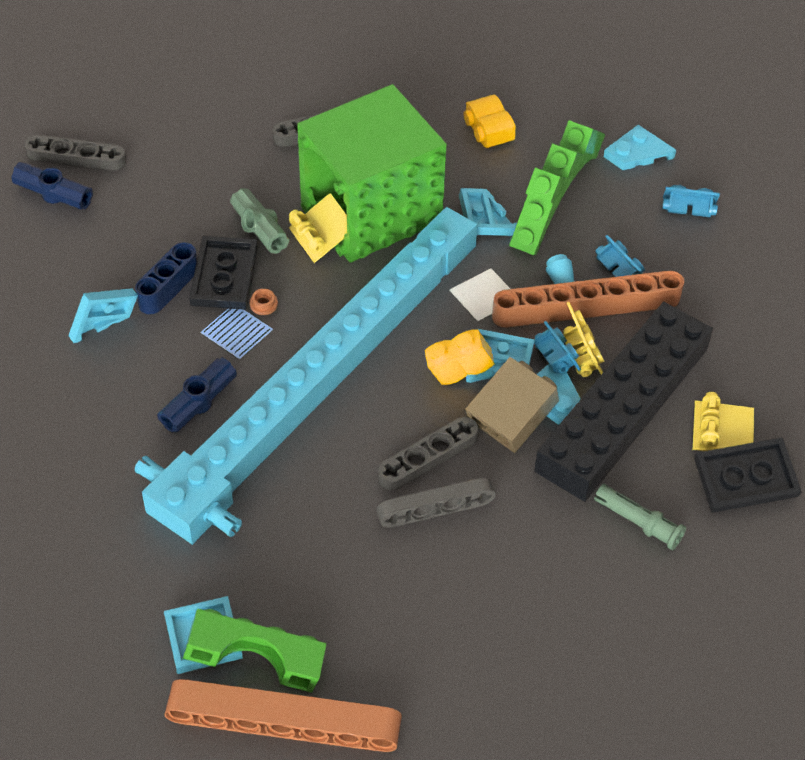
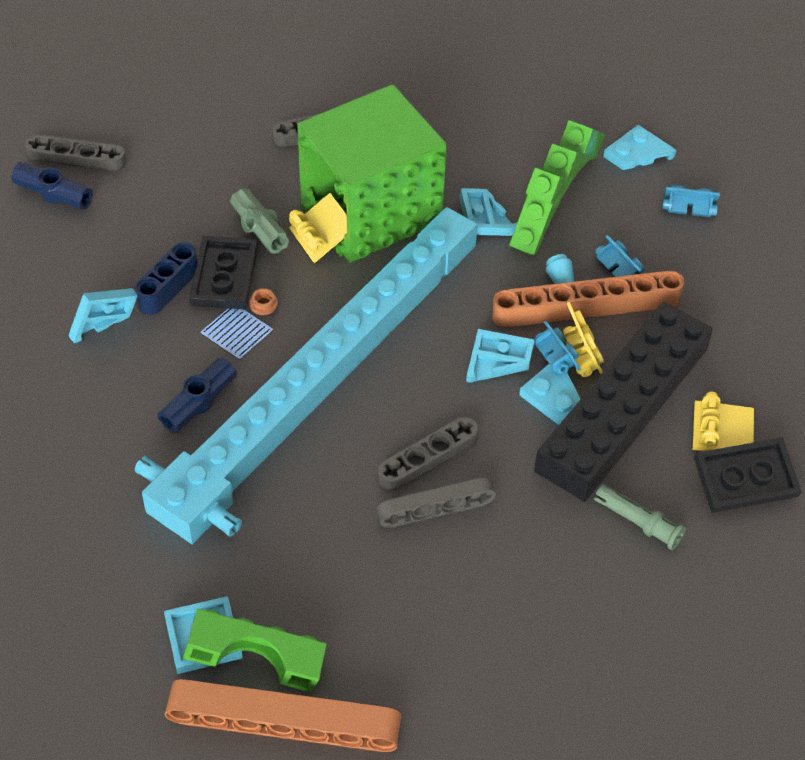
(459, 357): yellow brick -> none
(479, 292): white sticker -> none
(489, 121): yellow brick -> none
(513, 404): dark tan brick -> none

